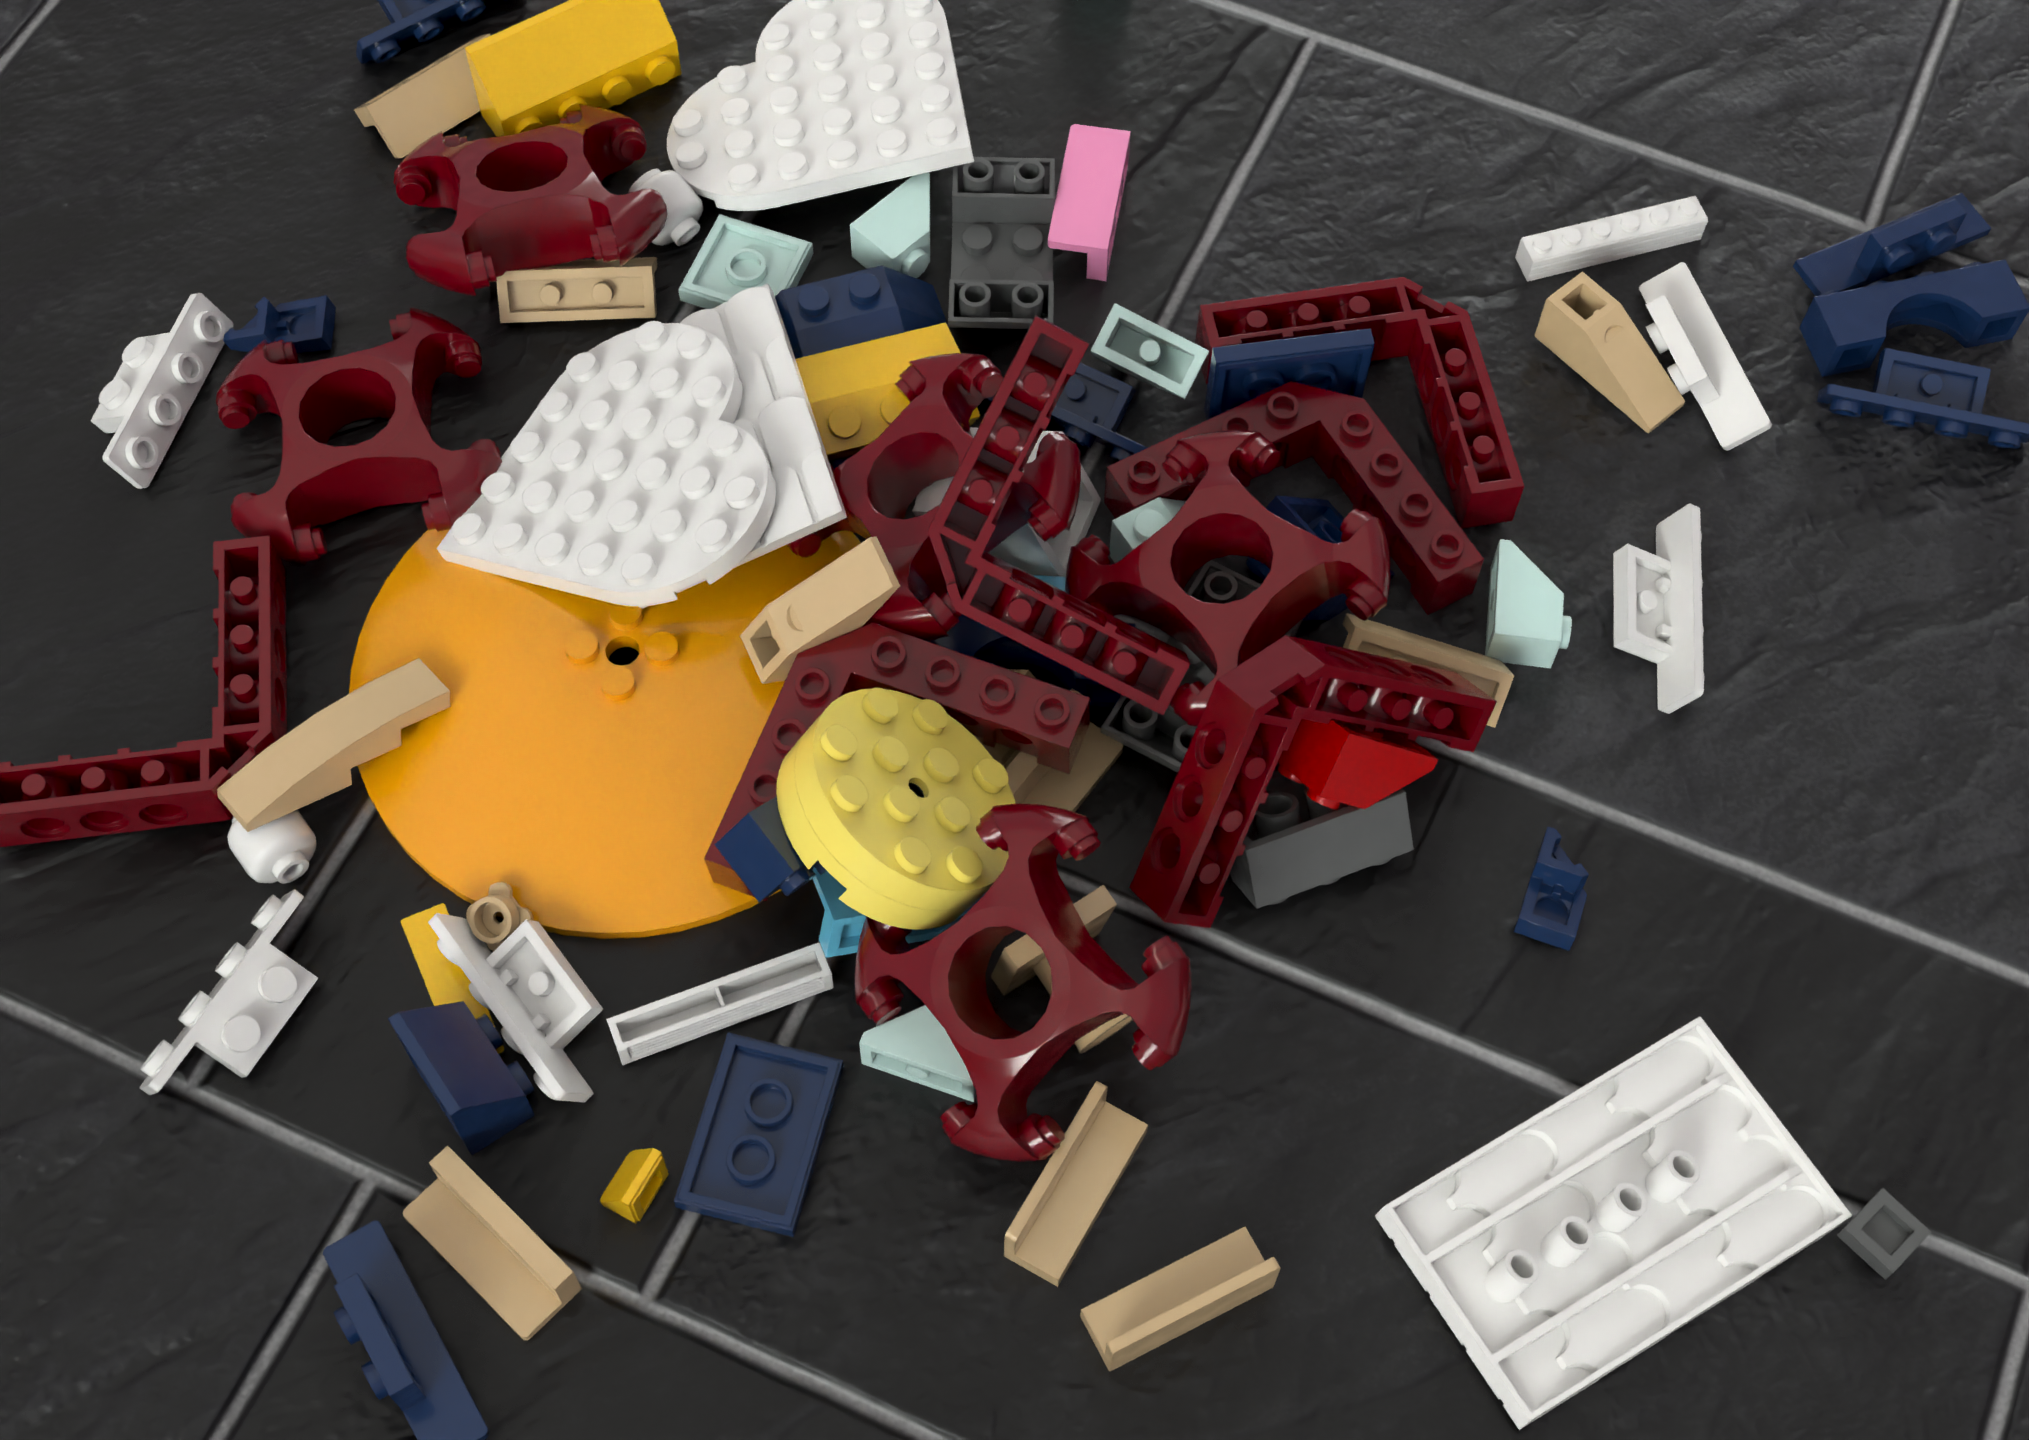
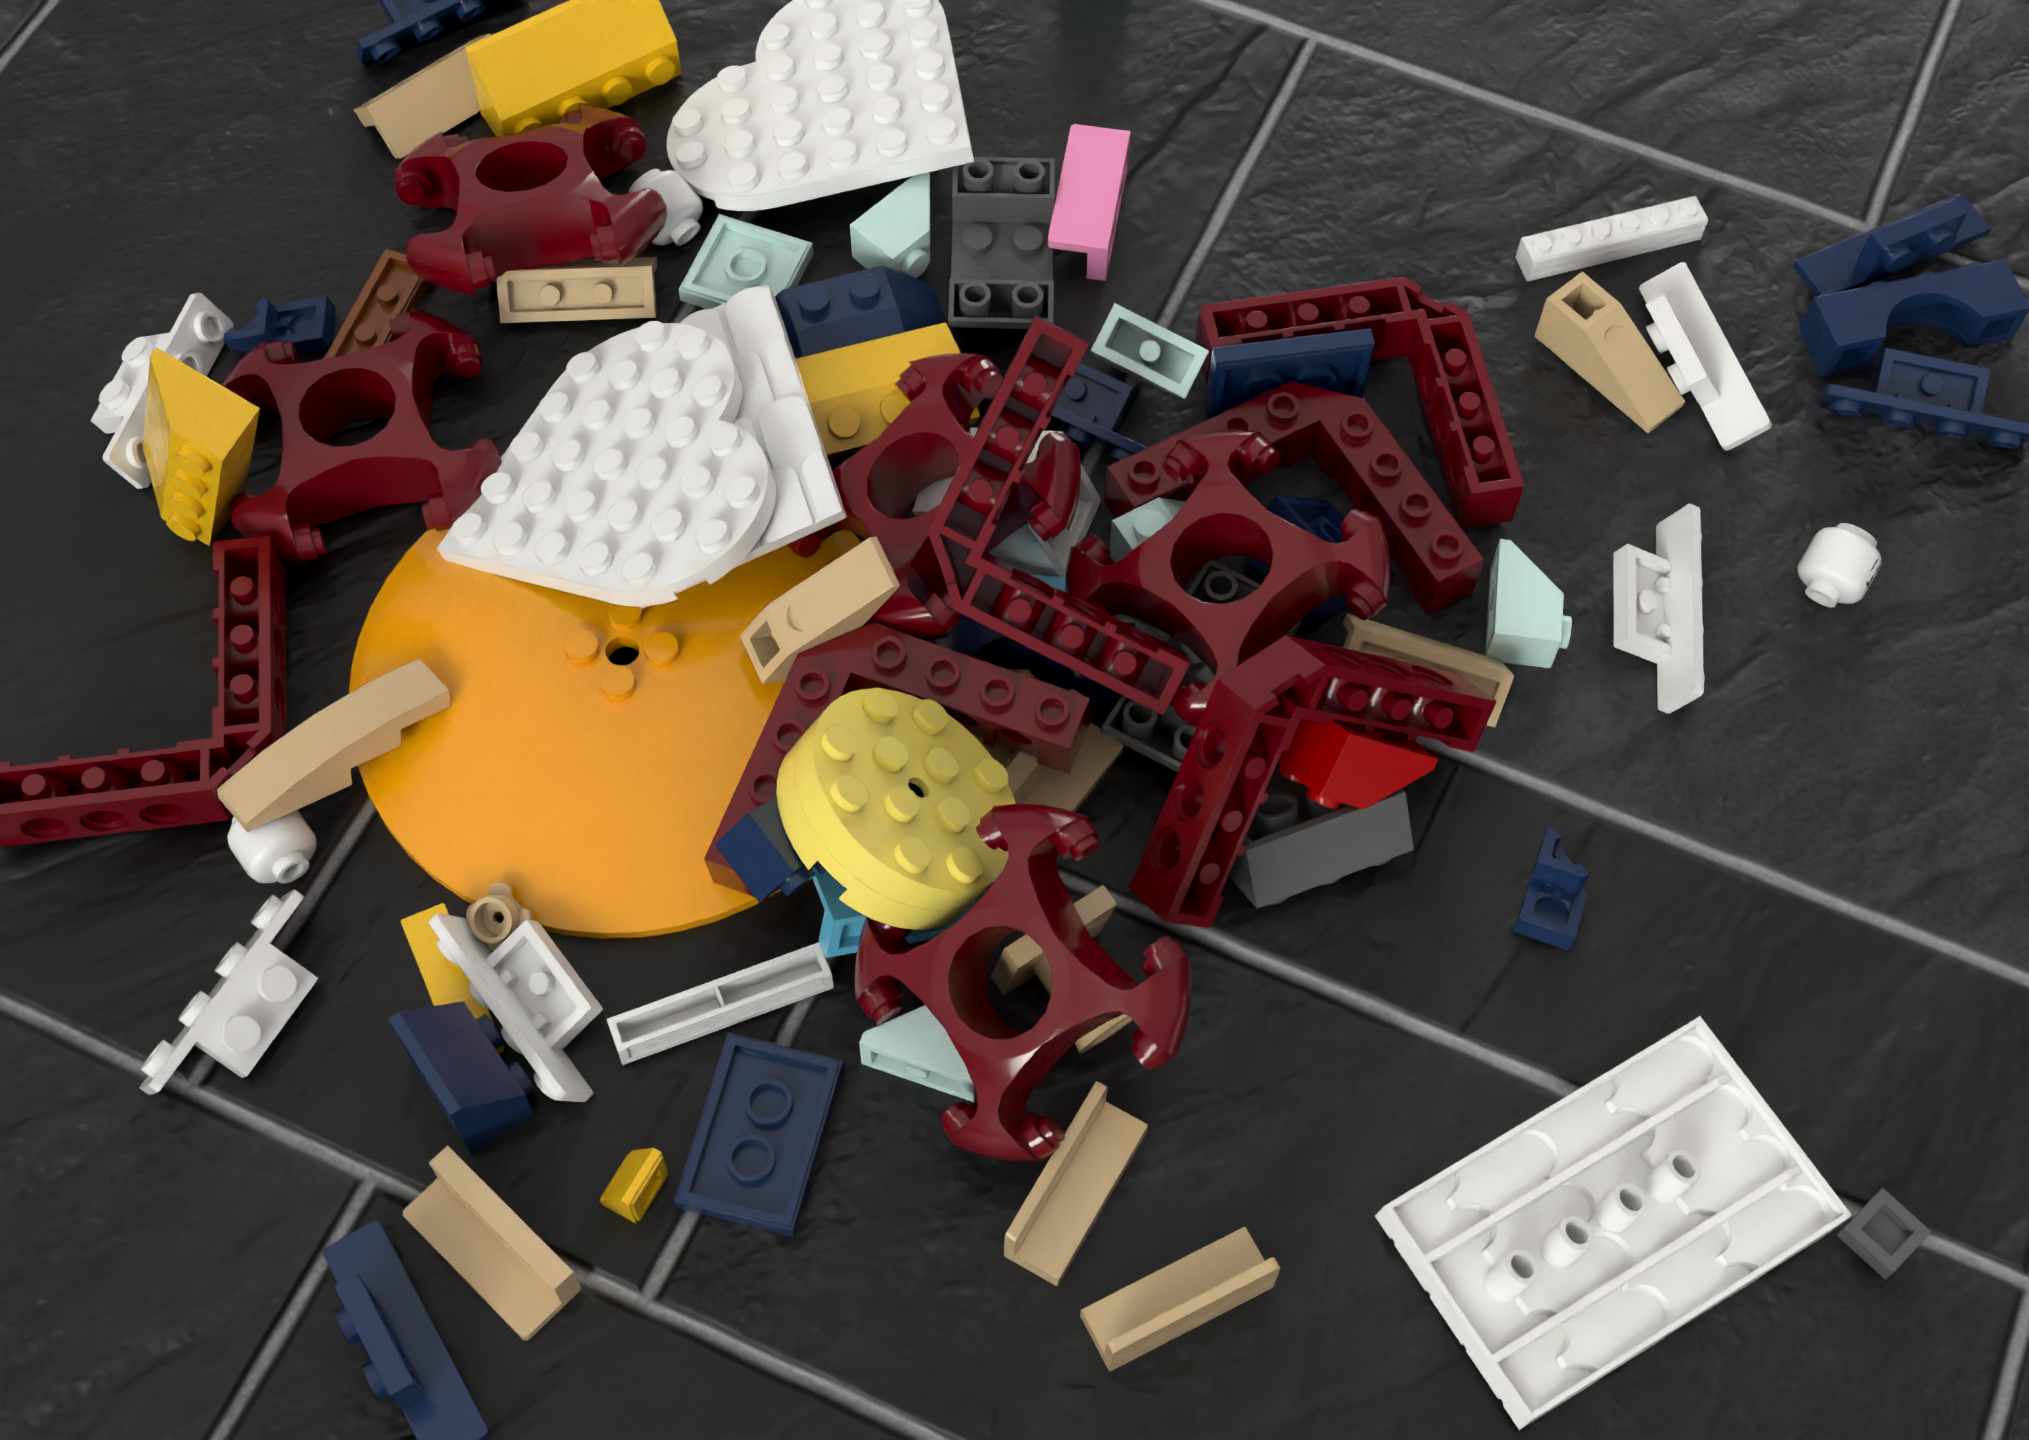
(195, 447): none -> yellow slope
(387, 293): none -> dark orange tile
(1839, 565): none -> white head

